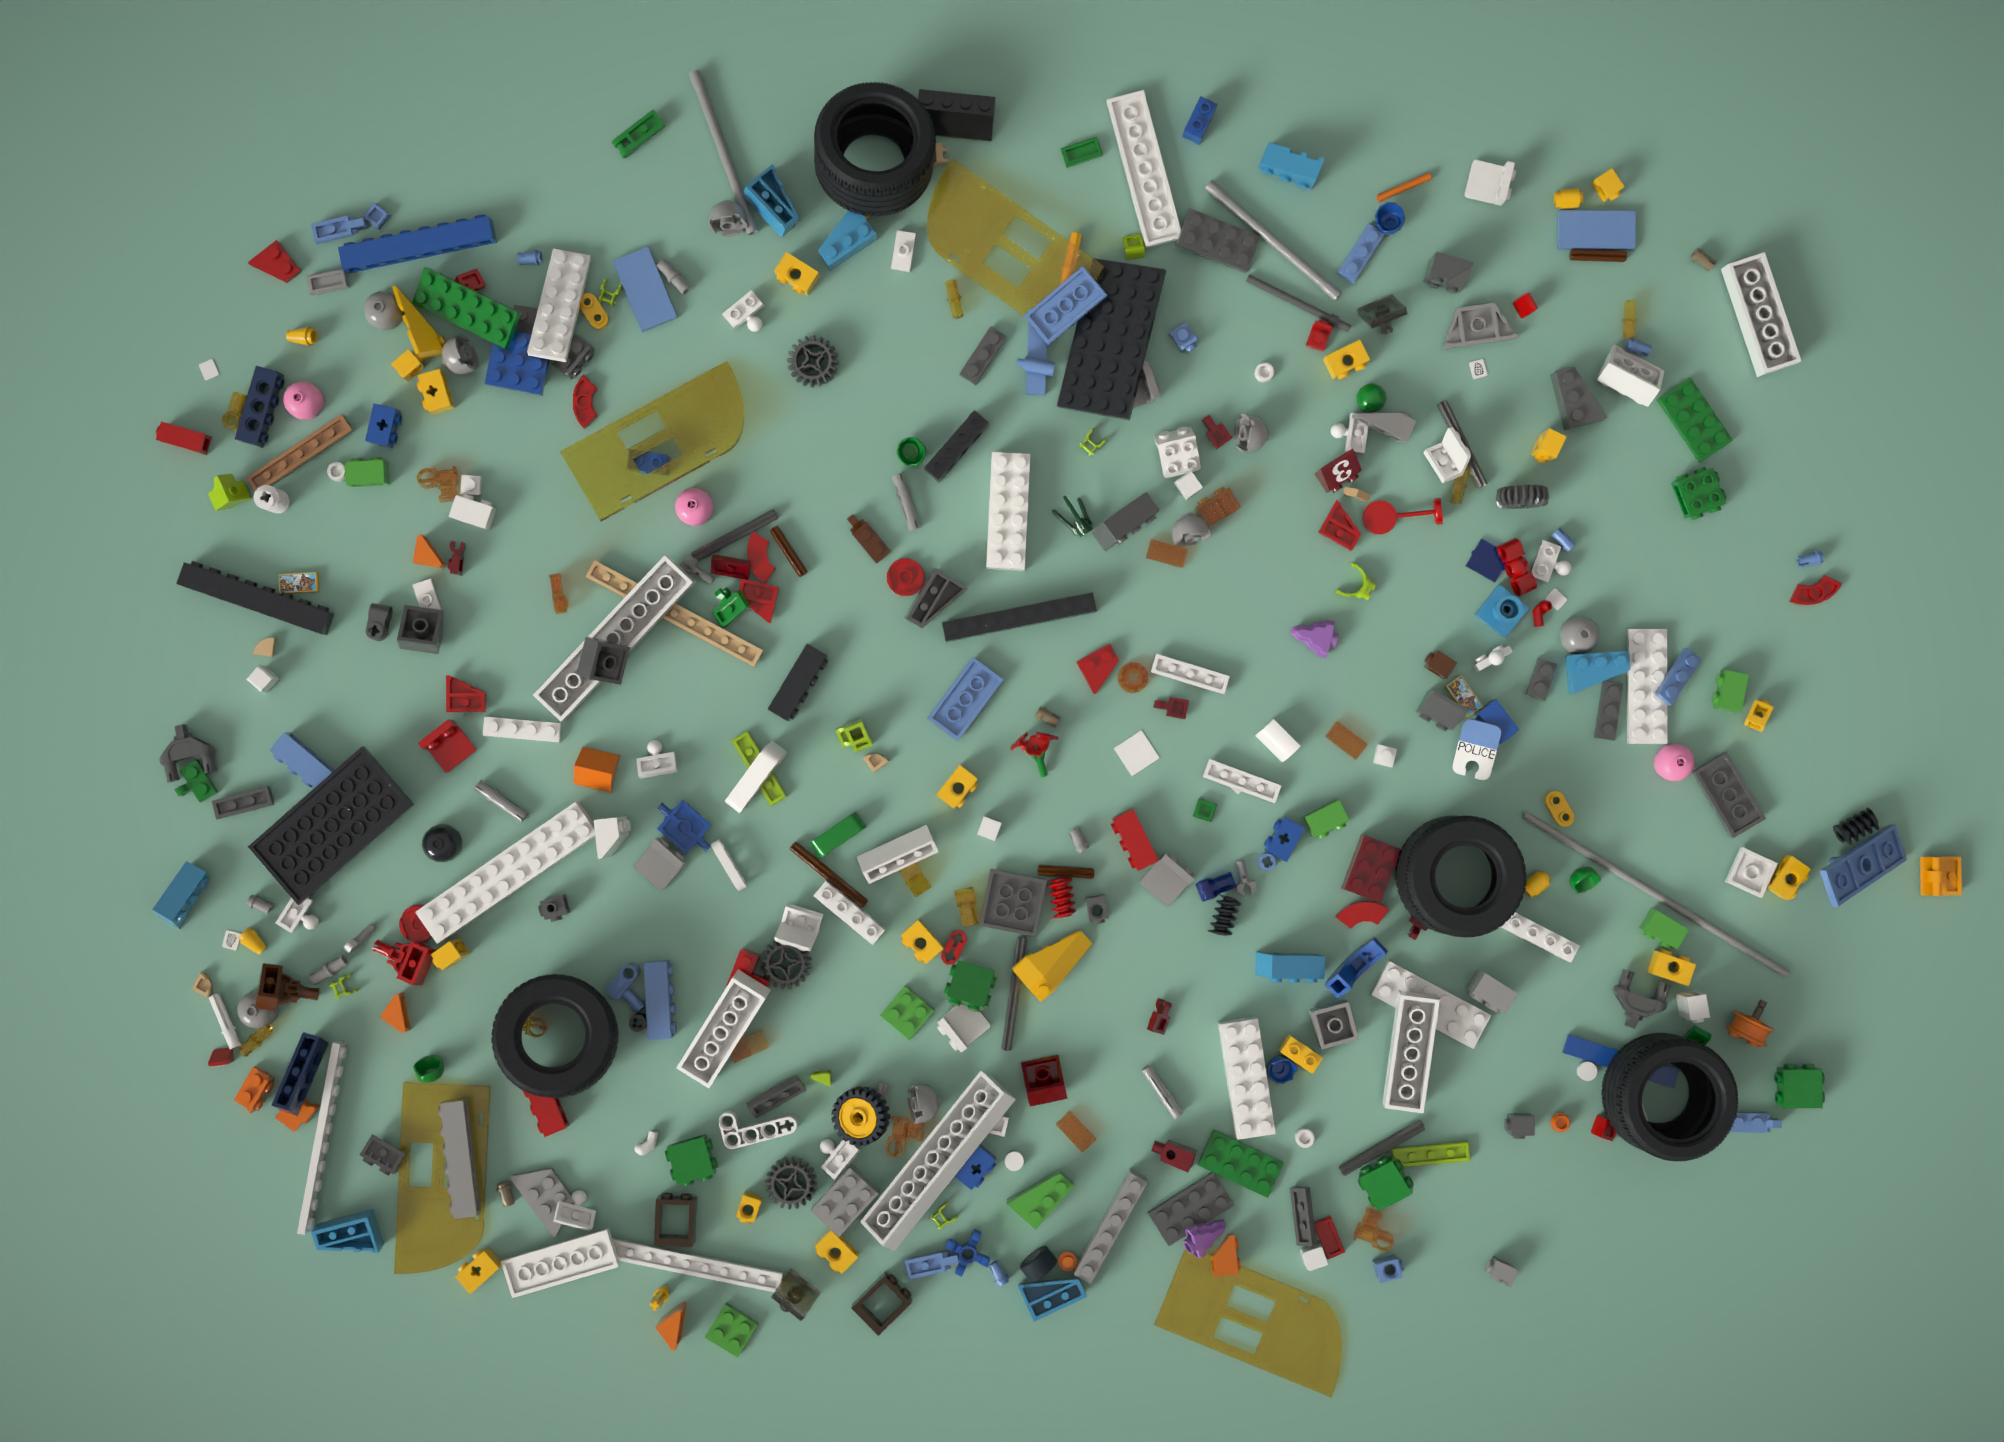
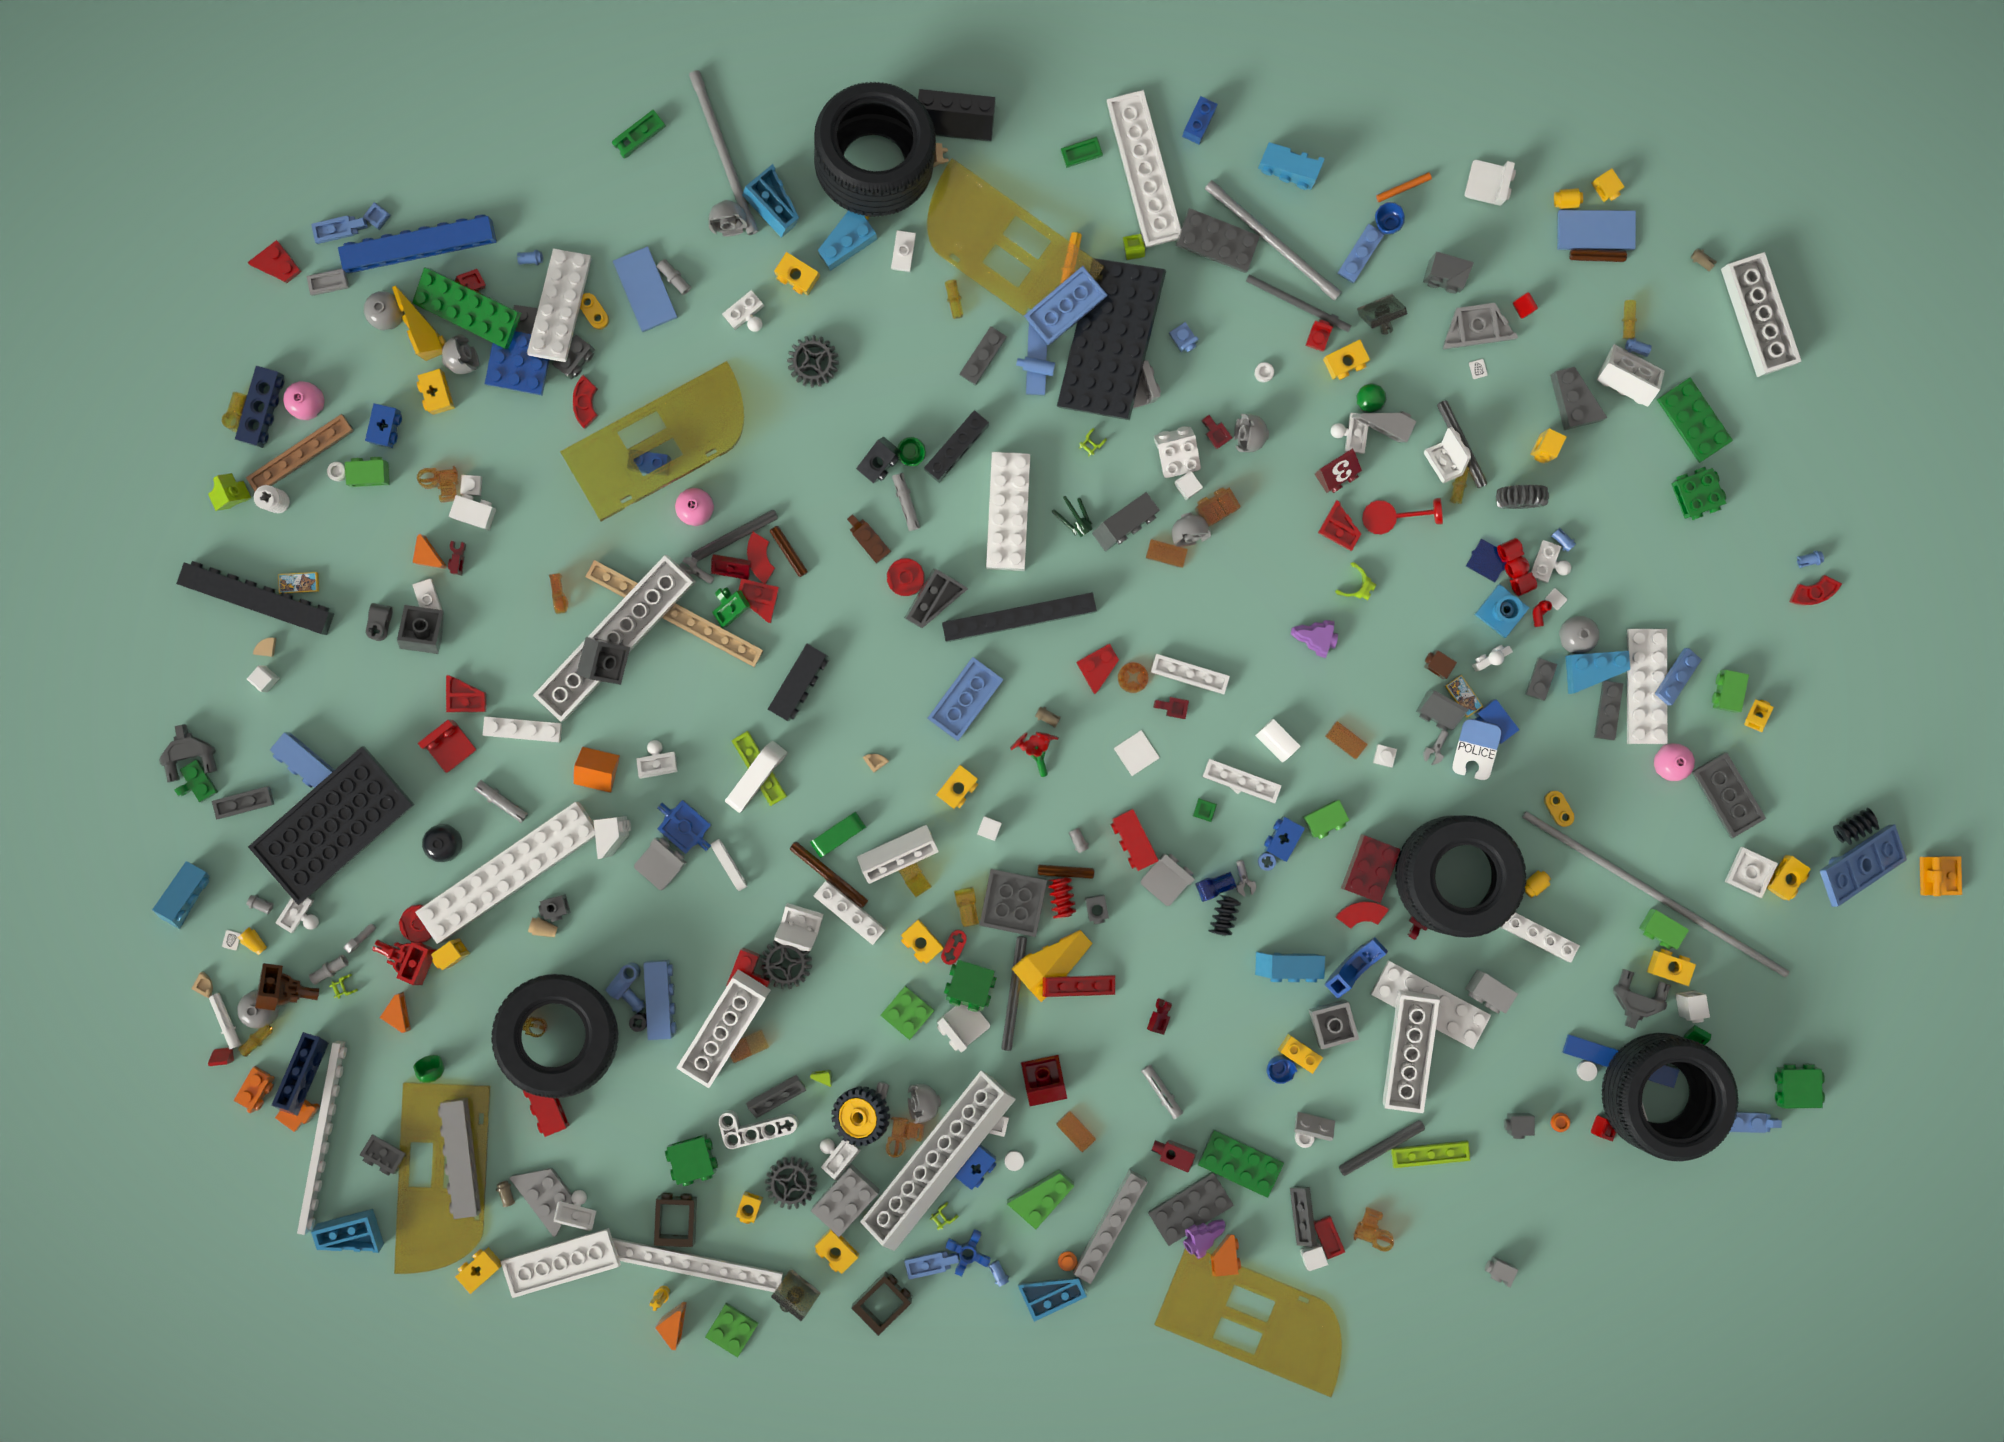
(183, 438): red brick -> none
(208, 369): white sticker -> none
(303, 336): yellow cone -> none
(408, 365): yellow brick -> none
(542, 928): none -> tan cone
(612, 301): lime piece -> none
(649, 1145): white arm -> none
(854, 735): lime brick -> none
(871, 468): none -> black brick
(1038, 1264): black wheel -> none
(1078, 985): none -> red tile
(1246, 1077): white brick -> none
(1314, 1126): none -> light grey plate
(1362, 496): tan tile -> none
(1381, 1263): medium blue brick -> none
(1385, 1182): green brick -> none
(1436, 748): none -> light grey bar
(1584, 879): green hair -> none
(1750, 1026): orange wheel -> none

